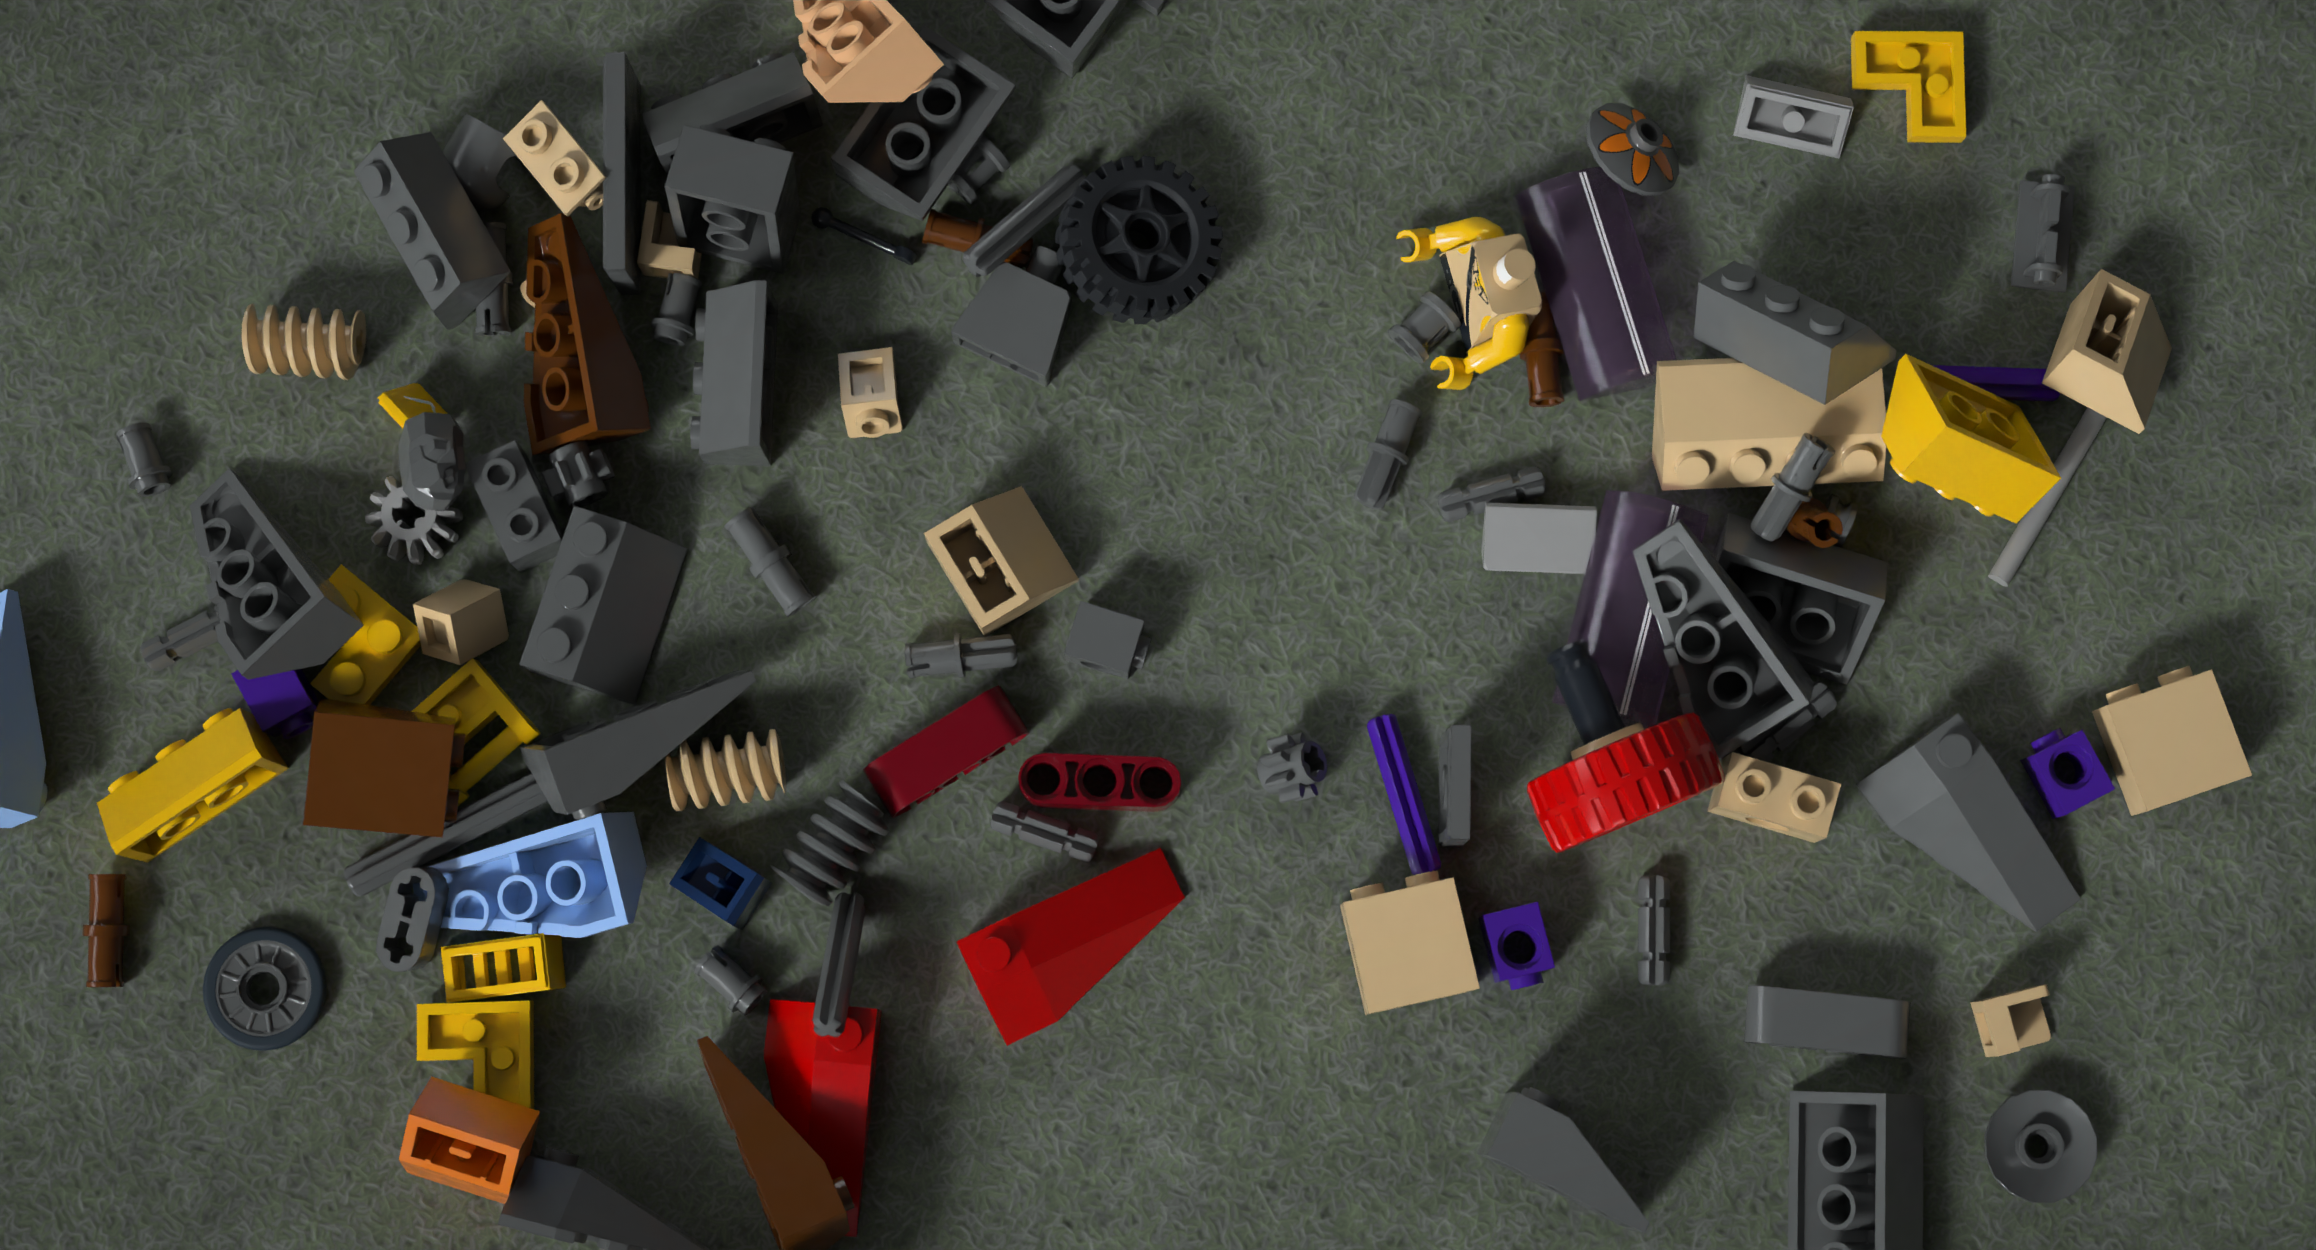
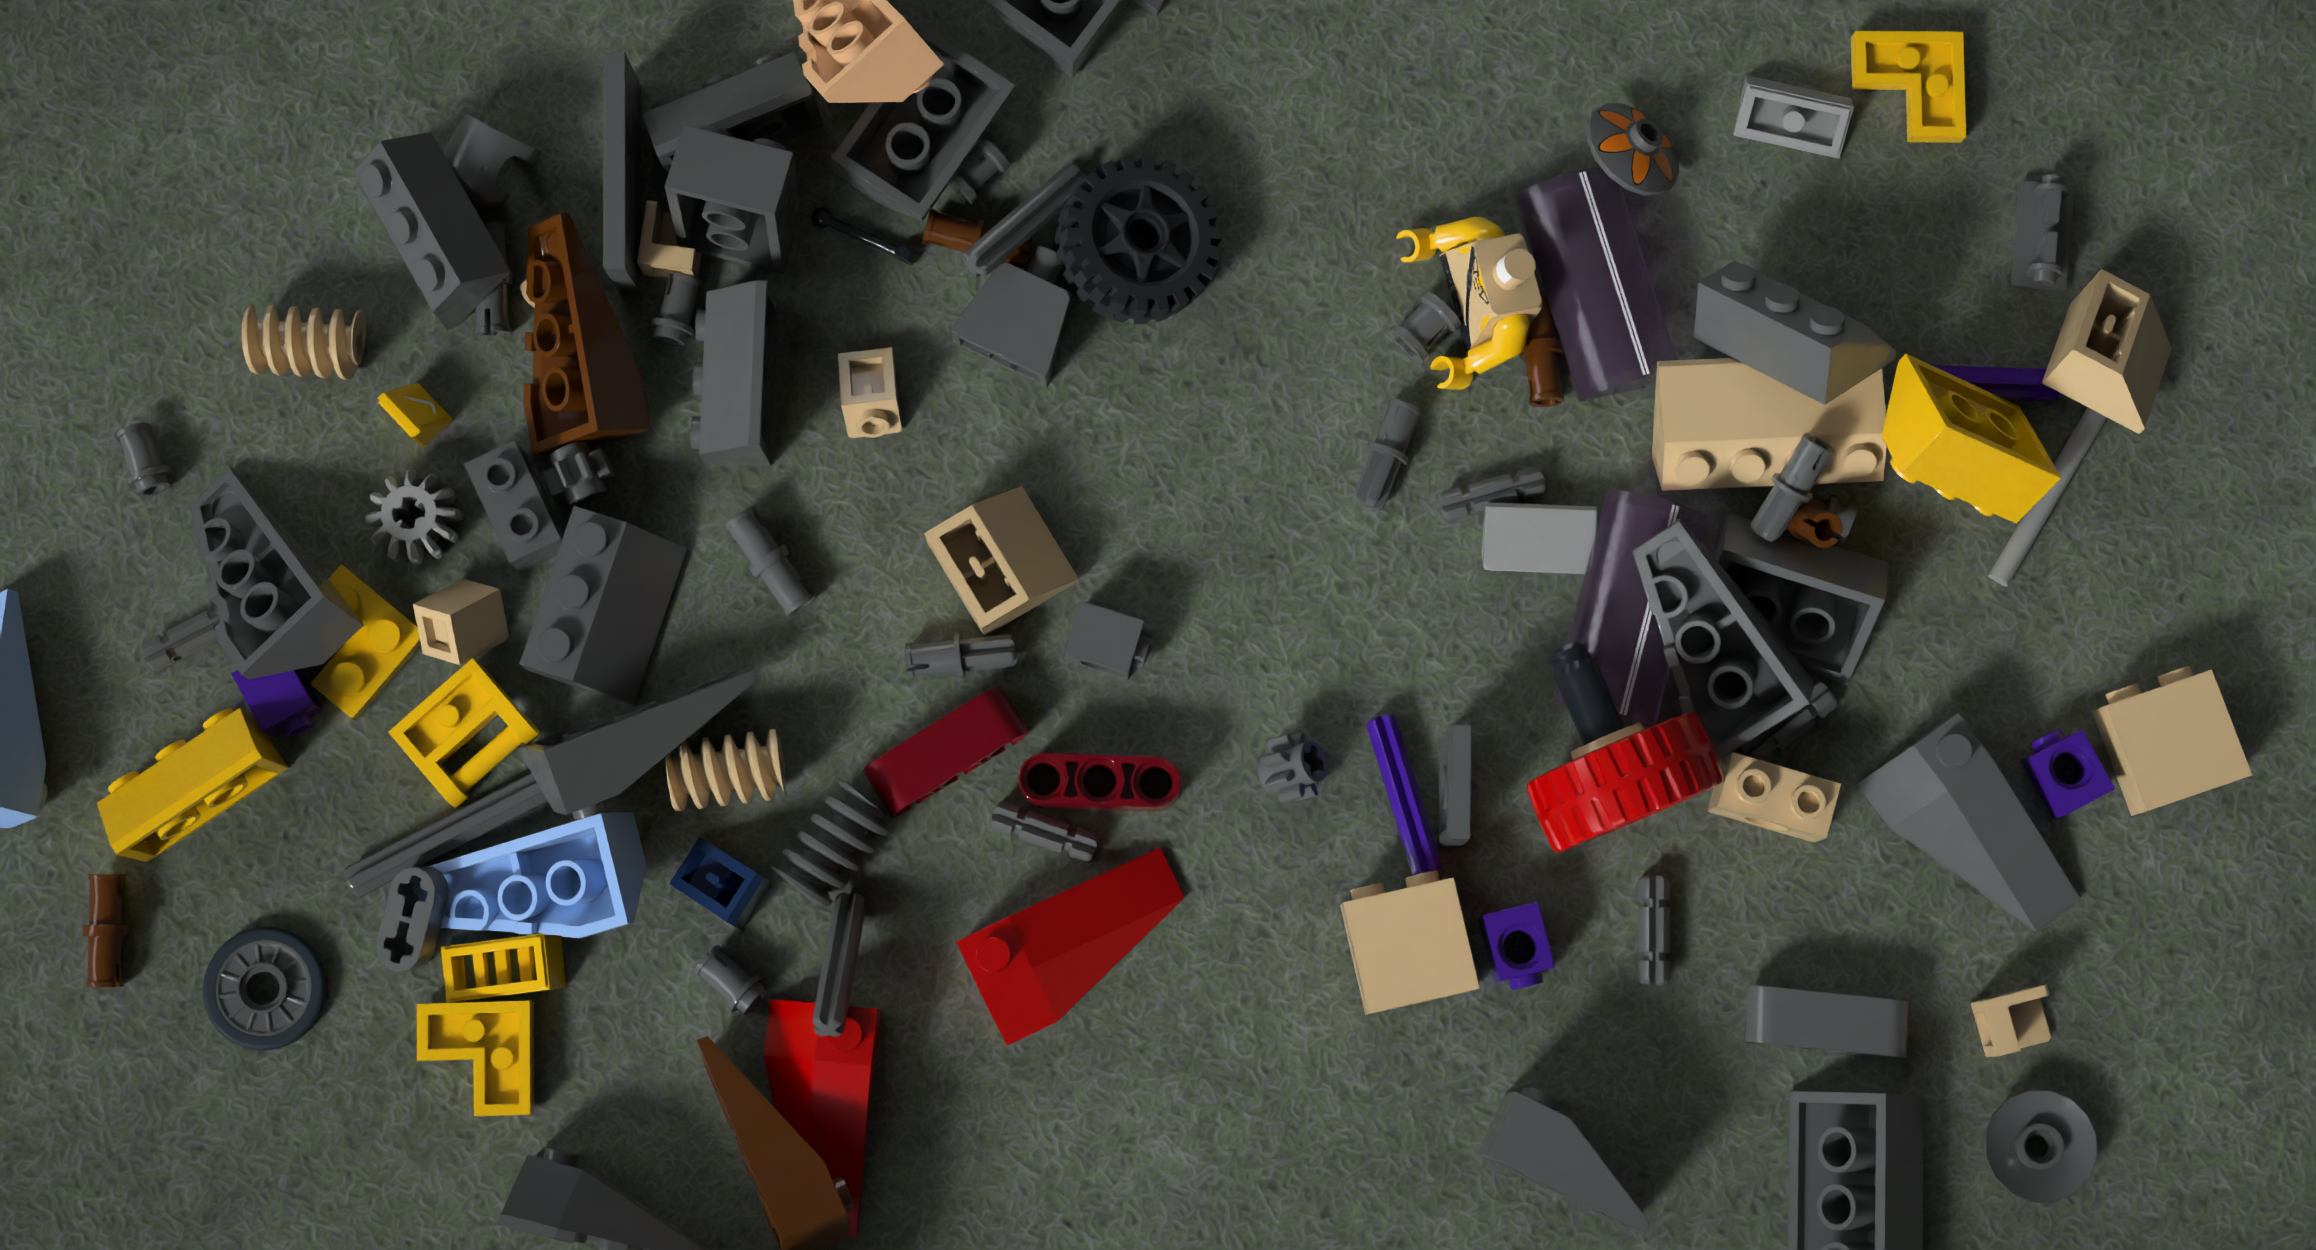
(382, 769): reddish brown slope -> none
(432, 460): dark grey rock -> none
(467, 1139): orange slope -> none
(557, 160): tan hinge -> none

